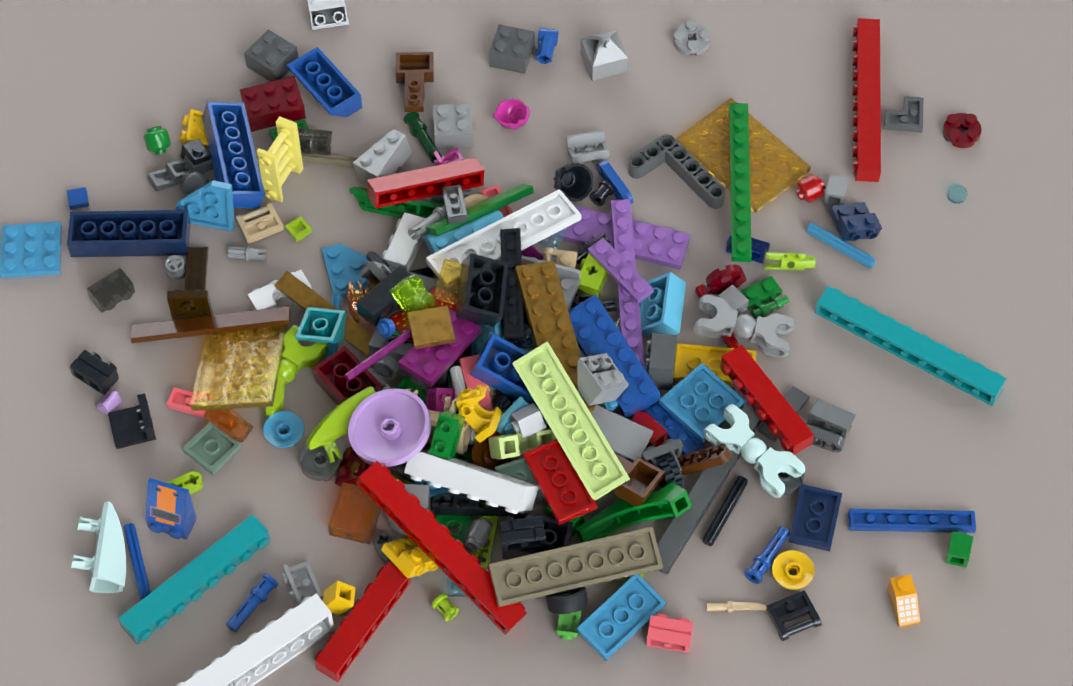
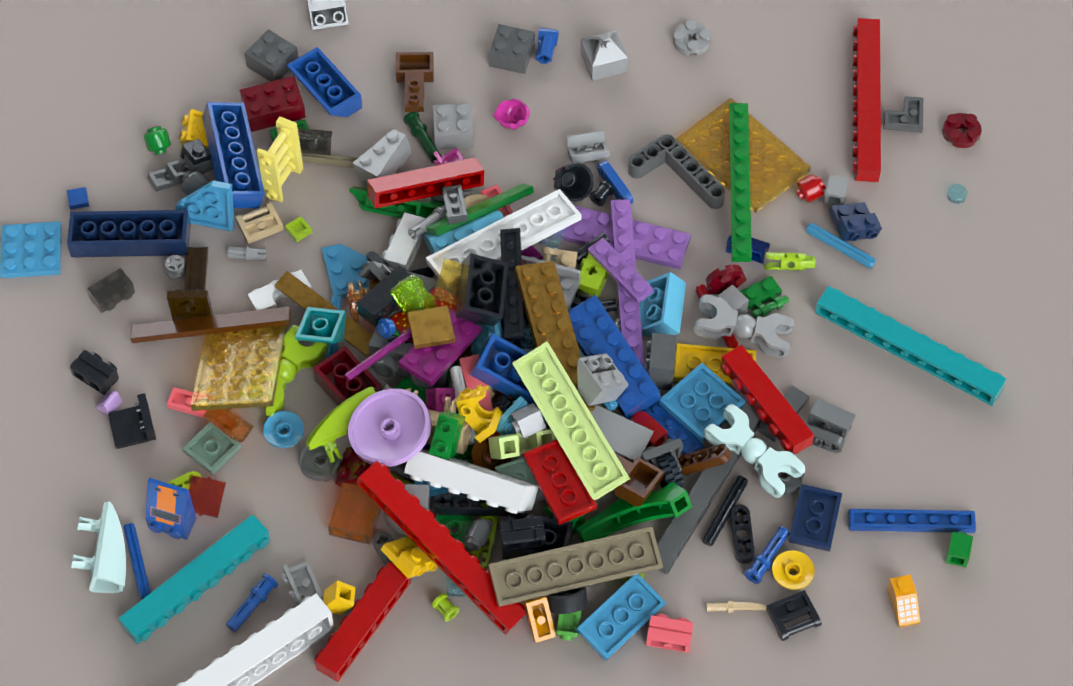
(206, 495): none -> clear red piece
(539, 618): none -> light orange slope
(737, 541): none -> black beam

